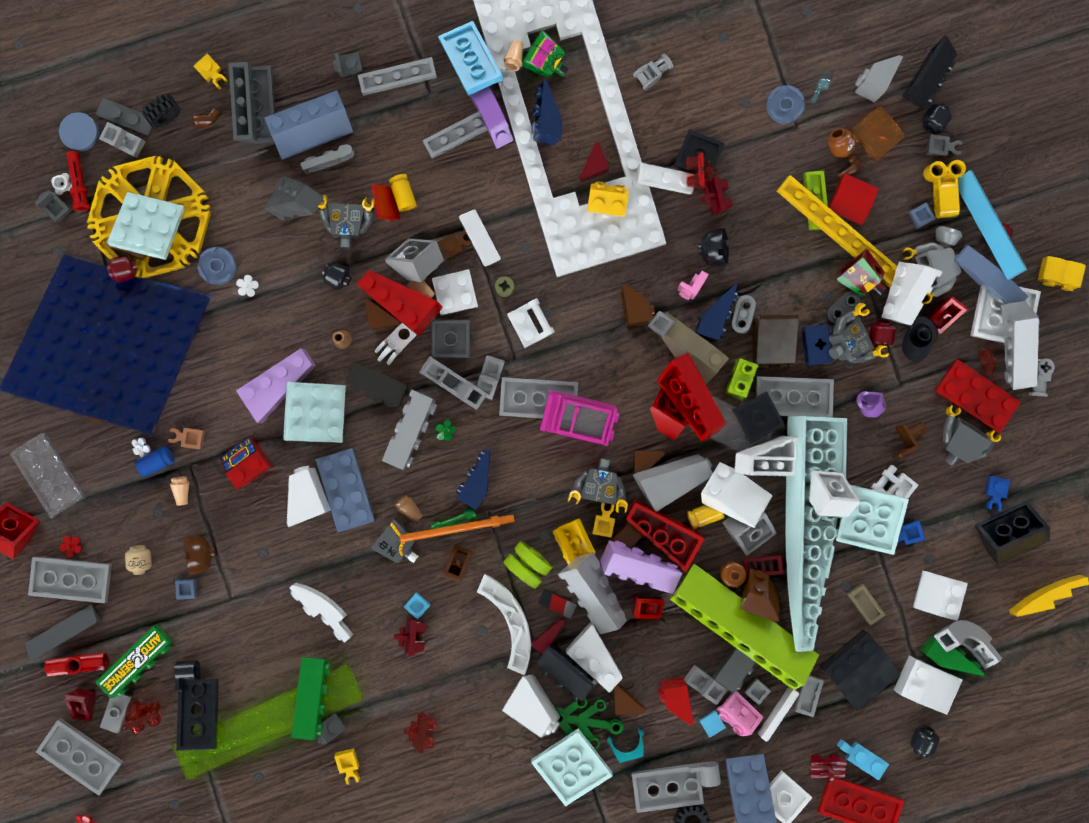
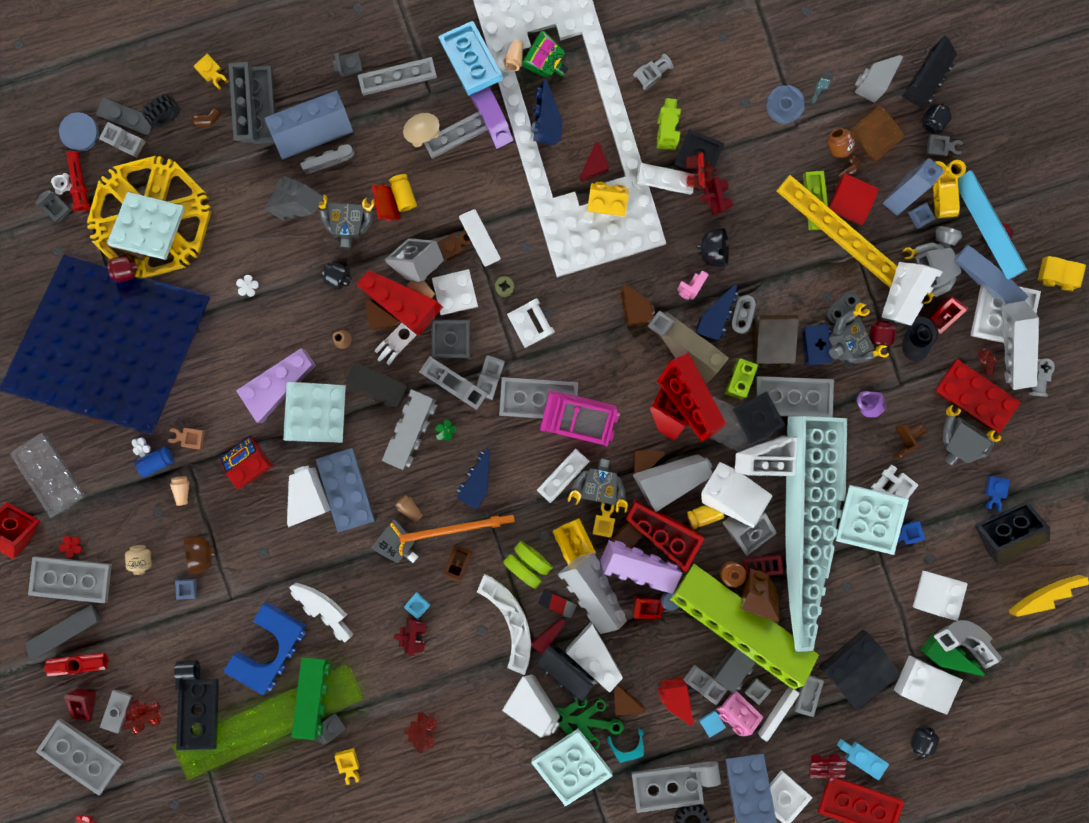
(135, 661): brick -> none
(217, 265): sand blue tile -> none
(262, 676): none -> blue arch
(421, 129): none -> tan dish
(468, 514): green bar -> none
(563, 475): none -> white tile
(667, 603): none -> sand blue tile
(668, 120): none -> lime hips
(832, 494): white slope -> none
(863, 275): torso -> none
(866, 604): dark tan tile -> none
(913, 186): none -> sand blue slope

